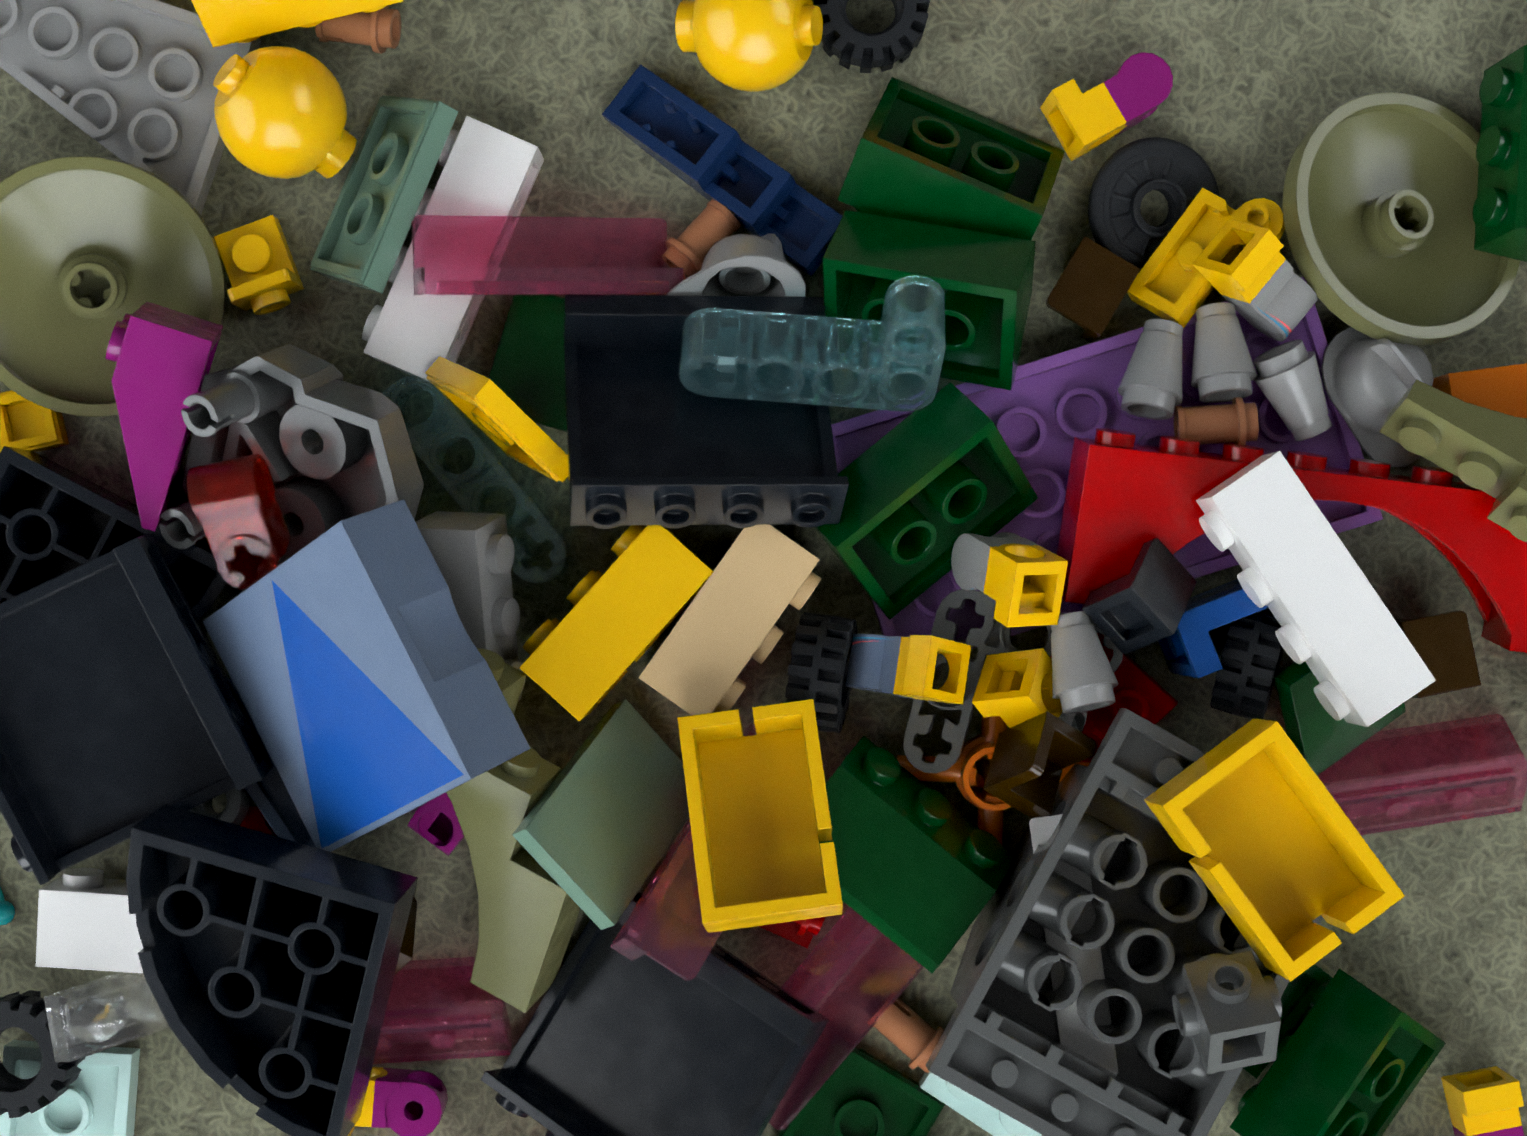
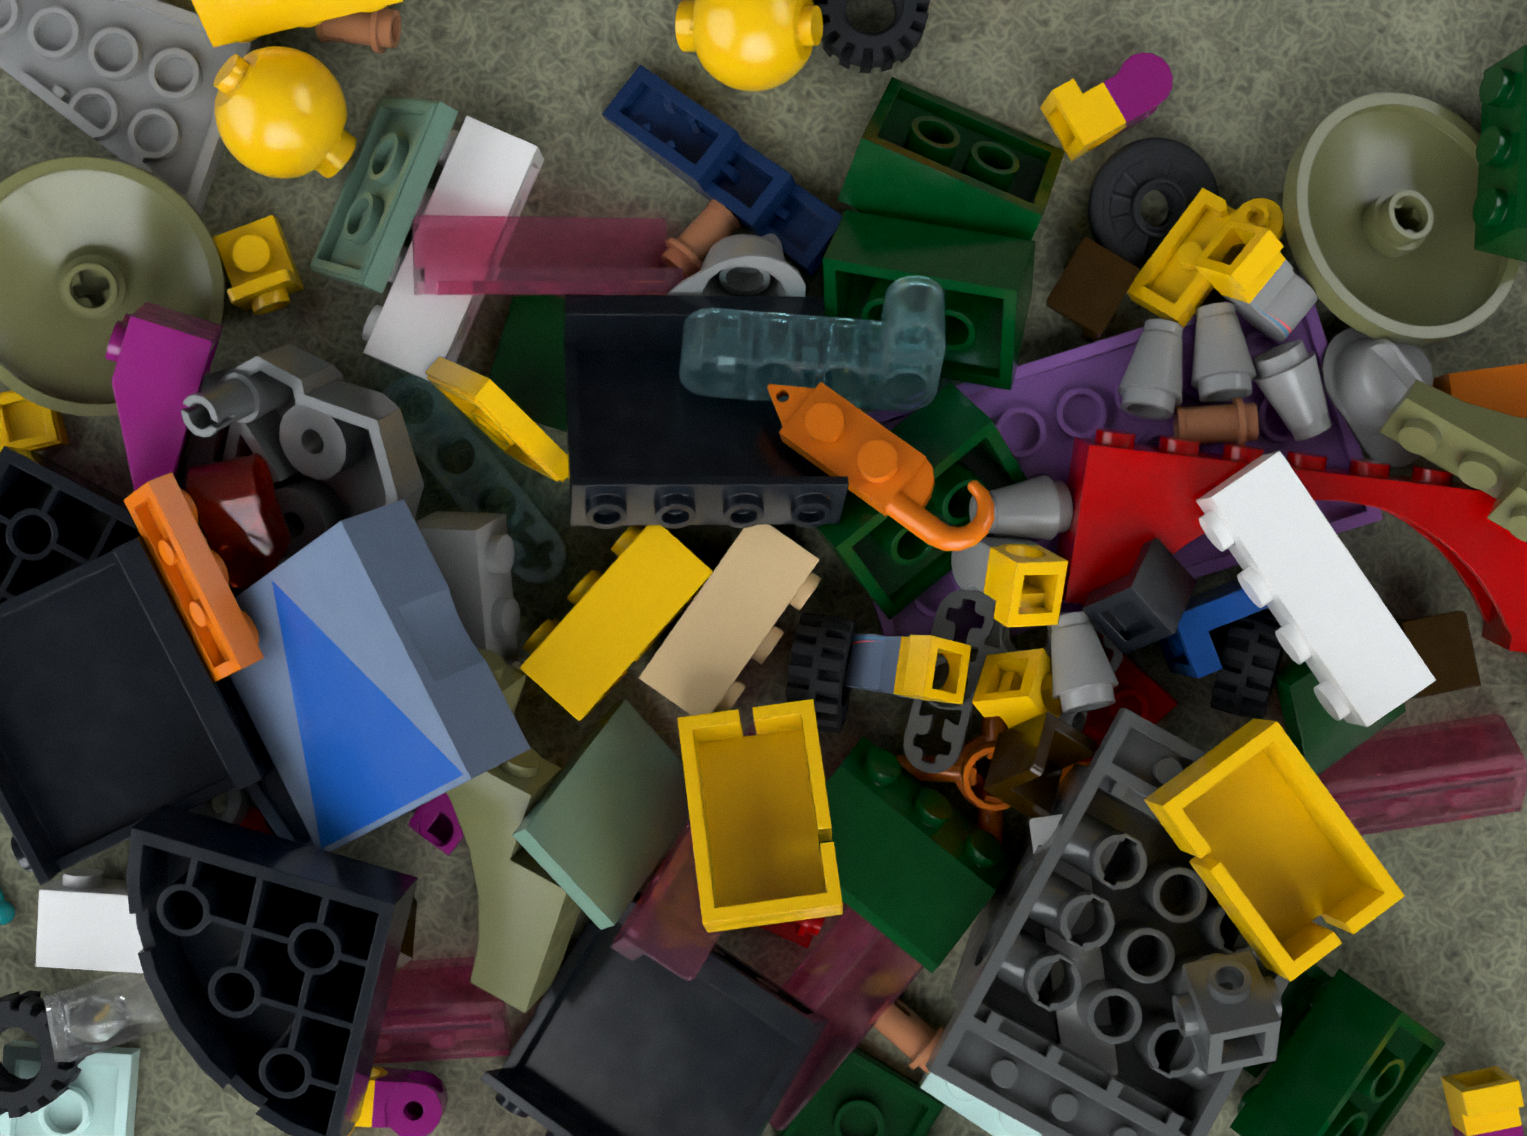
(194, 576): none -> orange plate
(877, 463): none -> orange plate
(1030, 509): none -> light grey cone

